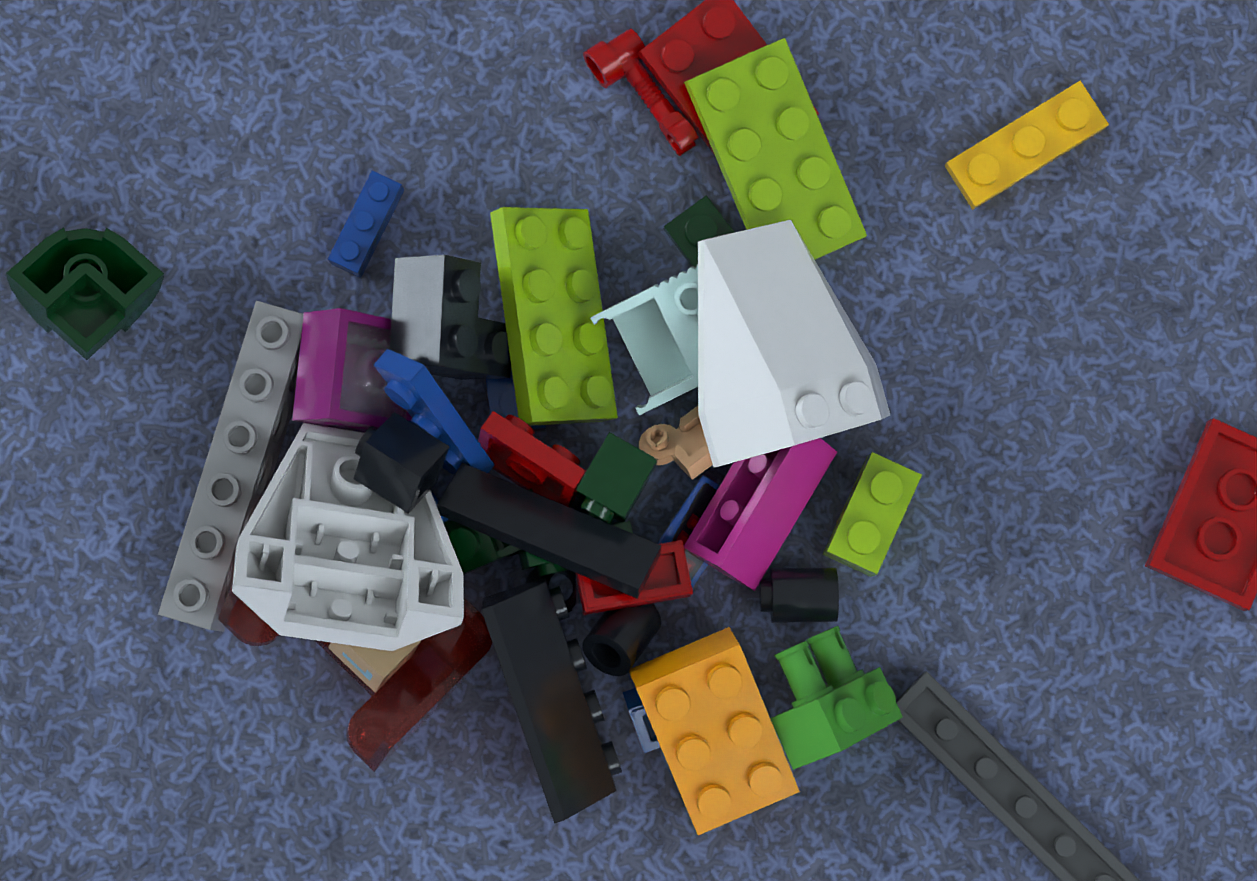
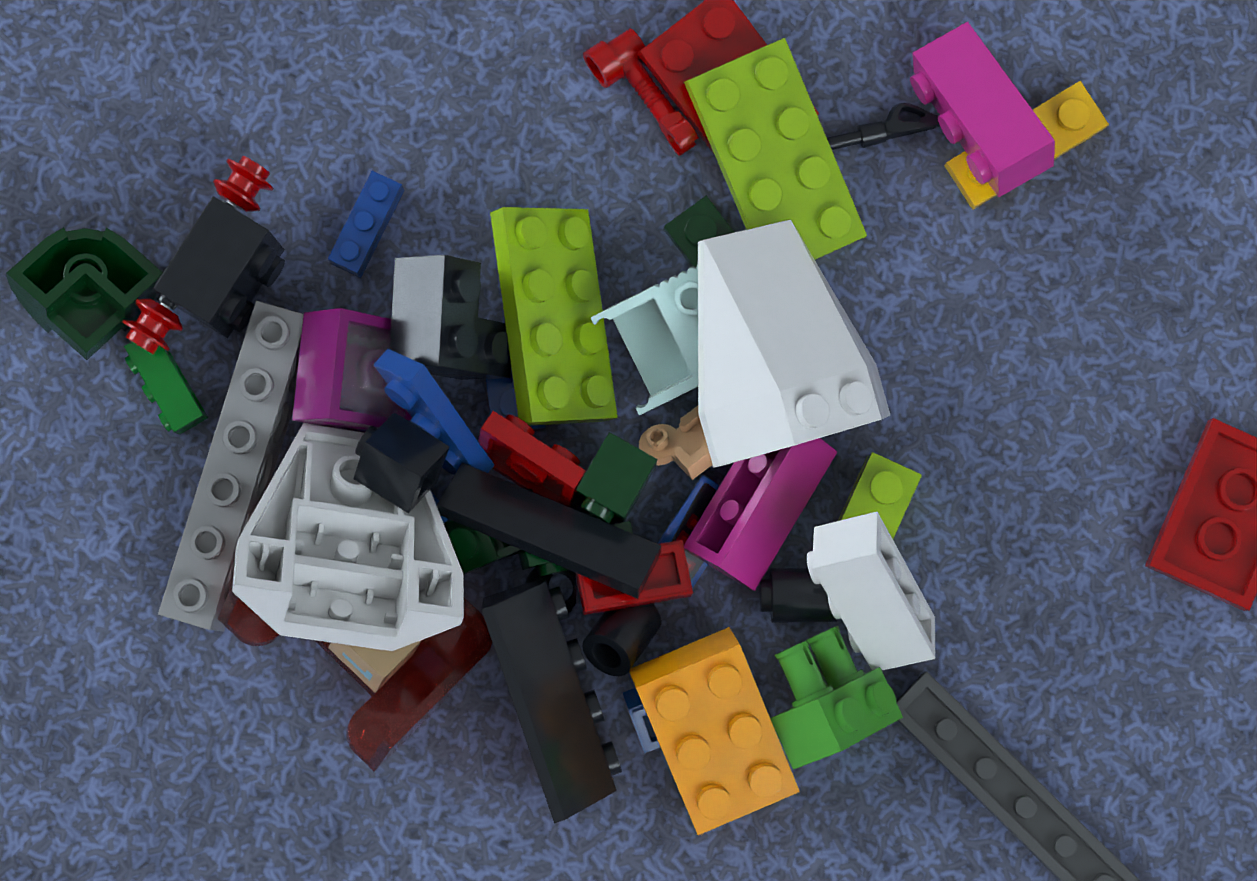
(167, 387): none -> green piece
(216, 264): none -> black brick
(872, 592): none -> white brick
(879, 132): none -> black hand
(982, 110): none -> dark pink brick

